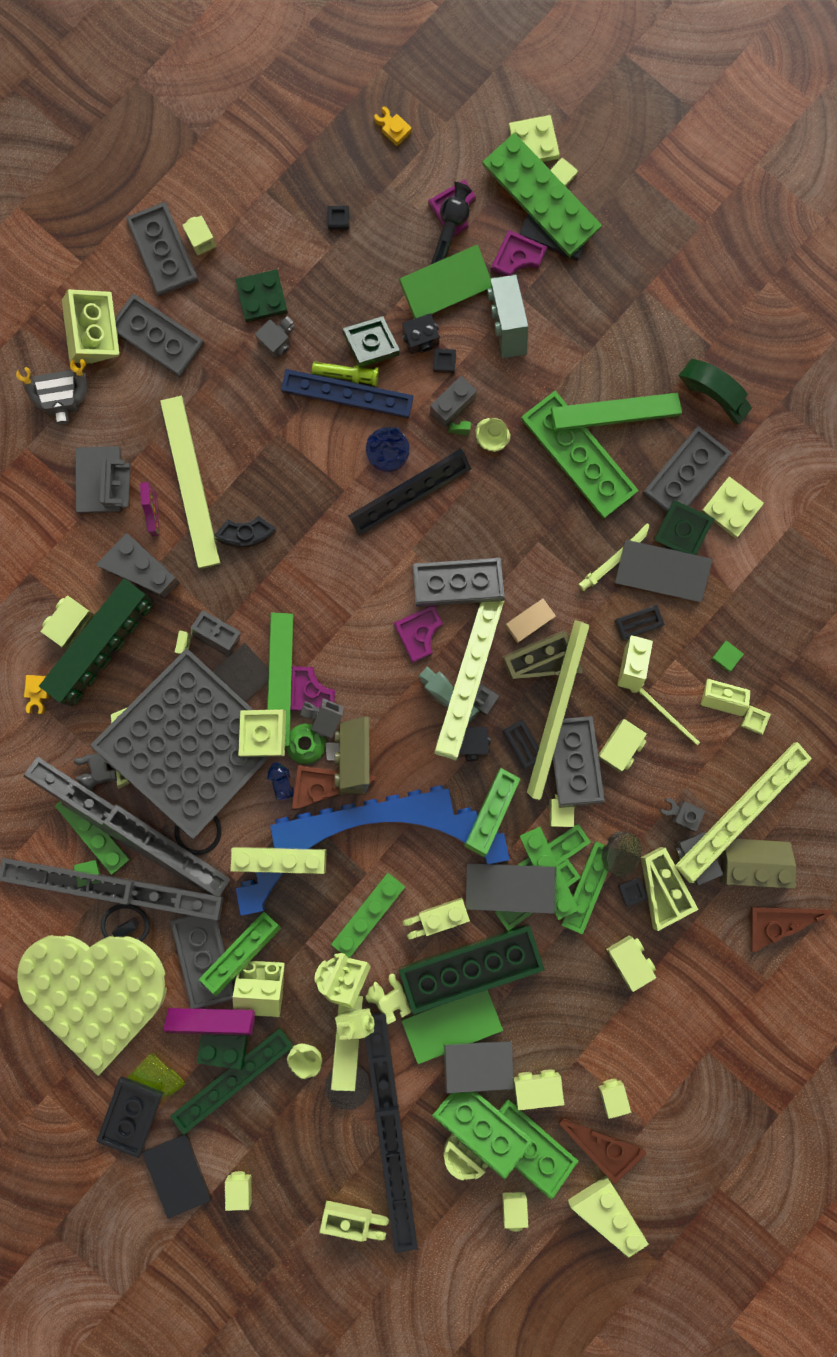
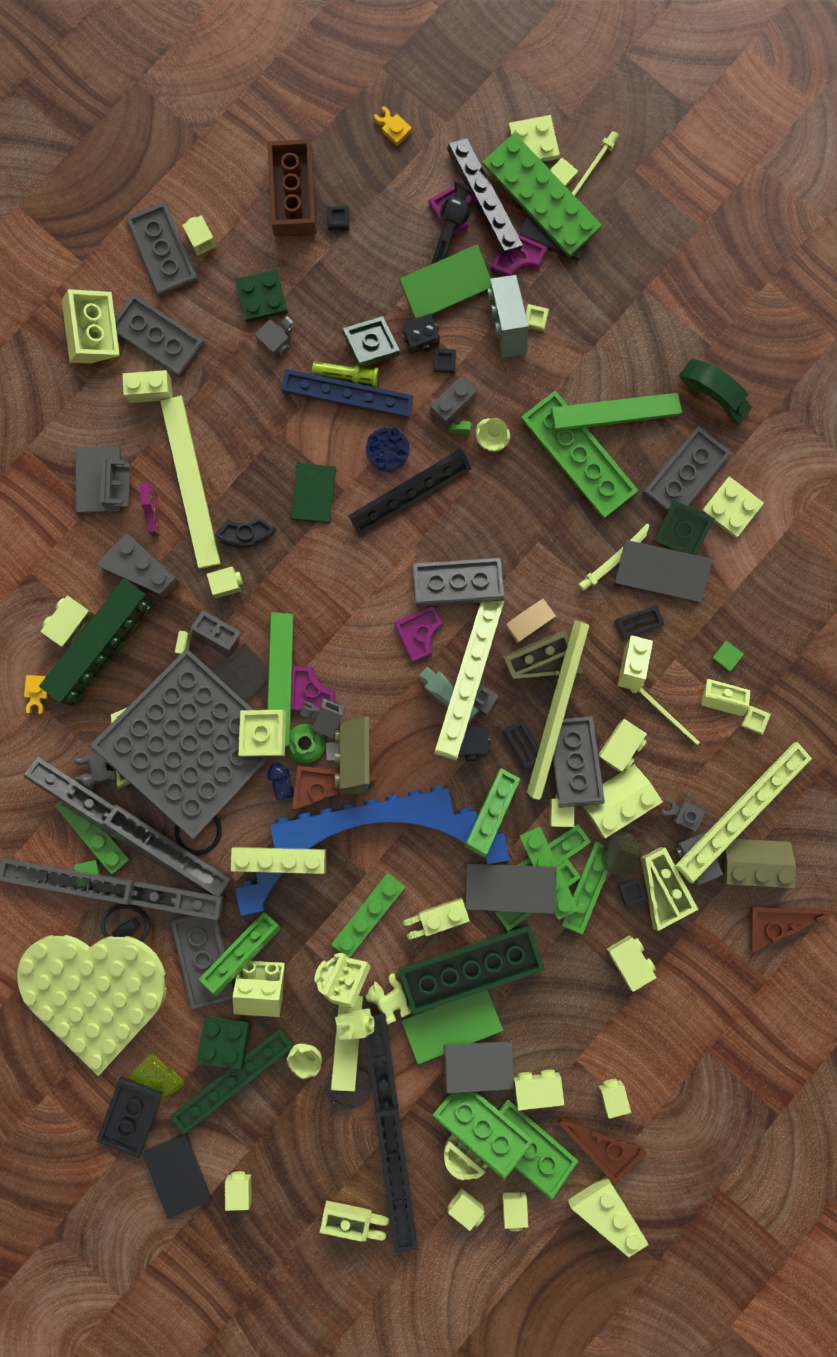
(57, 392): dark grey torso -> none
(147, 386): none -> yellowish green brick
(209, 1021): magenta tile -> none
(225, 582): none -> yellowish green brick
(292, 187): none -> reddish brown brick
(313, 492): none -> dark green piece
(466, 1209): none -> yellowish green brick
(484, 197): none -> plate
(536, 317): none -> yellowish green tile
(608, 144): none -> yellowish green sword
(626, 799): none -> yellowish green slope

